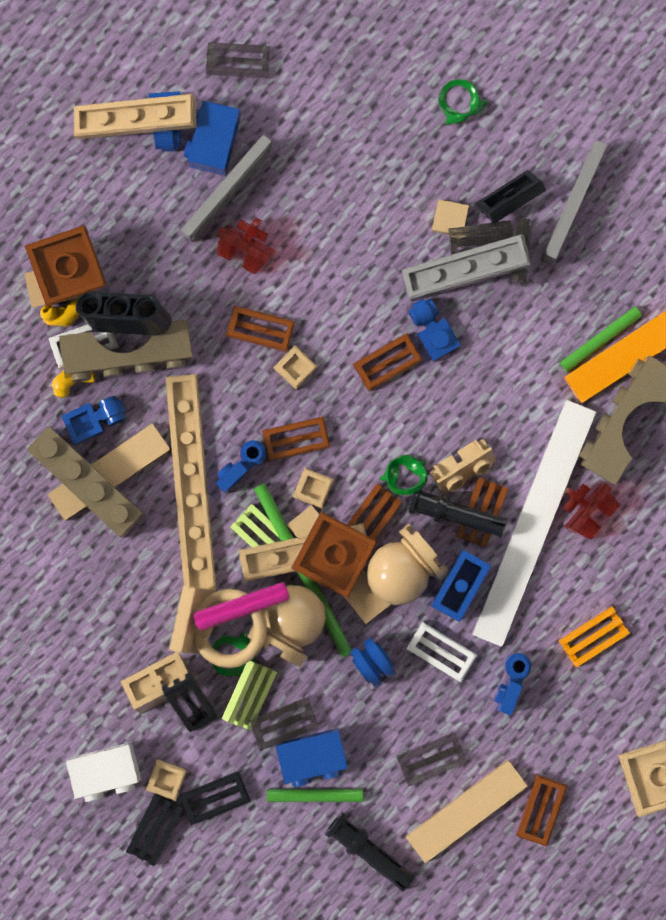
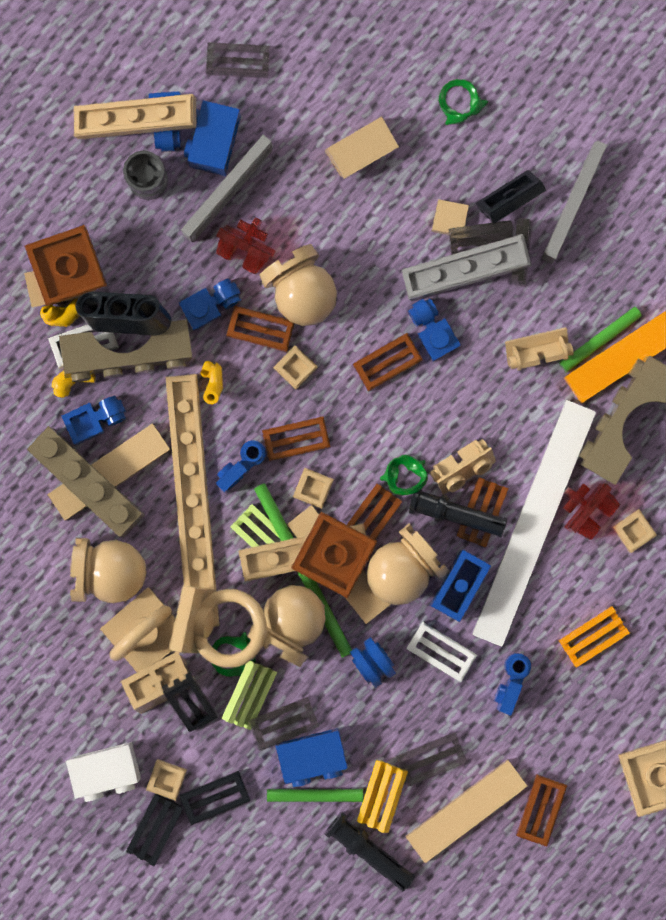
(108, 571): none -> tan tile
(141, 631): none -> tan tile
(145, 175): none -> dark grey wheel
(202, 308): none -> blue plate
(215, 384): none -> yellow arm
(241, 606): dark pink axle -> none
(303, 290): none -> tan tile
(361, 148): none -> tan hinge
(371, 793): none -> yellow tile
(531, 349): none -> tan hinge
(634, 531): none -> tan tile

